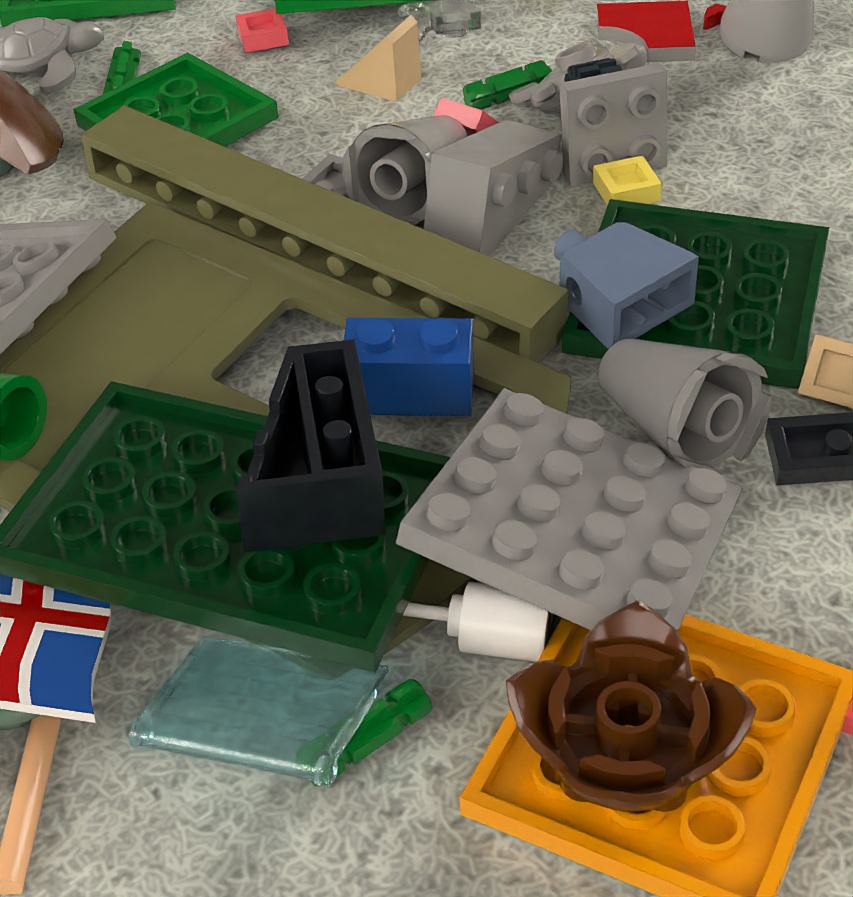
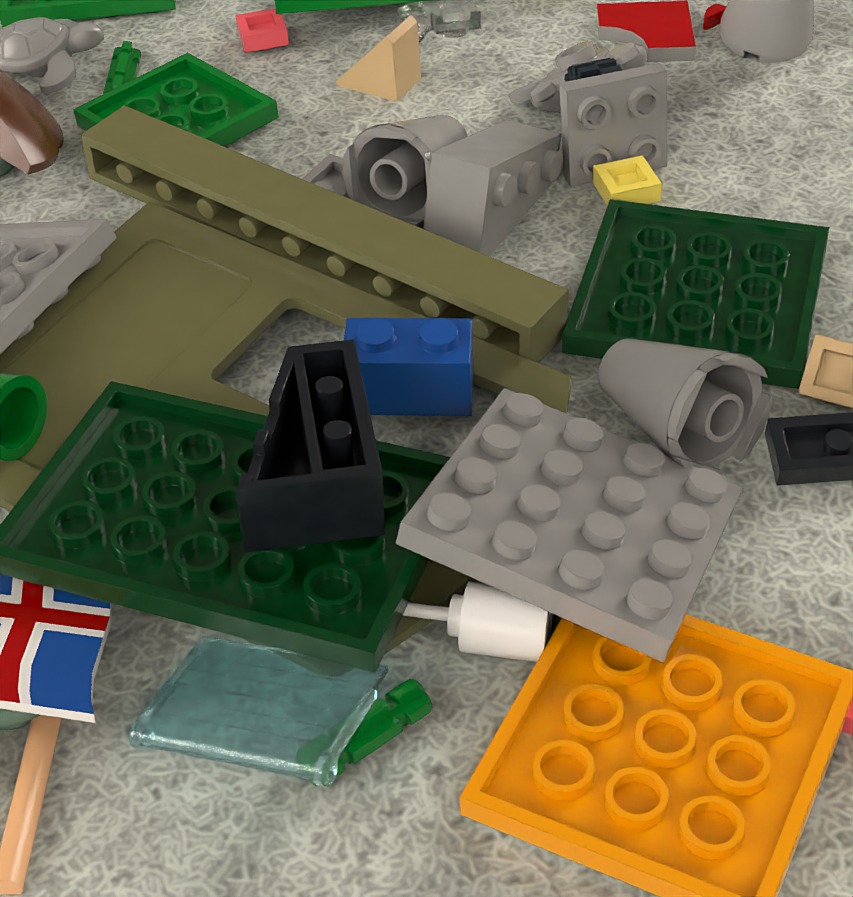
(471, 118): coral plate -> none
(501, 85): green axle -> none
(624, 280): sand blue torso -> none
(638, 676): reddish brown brick -> none

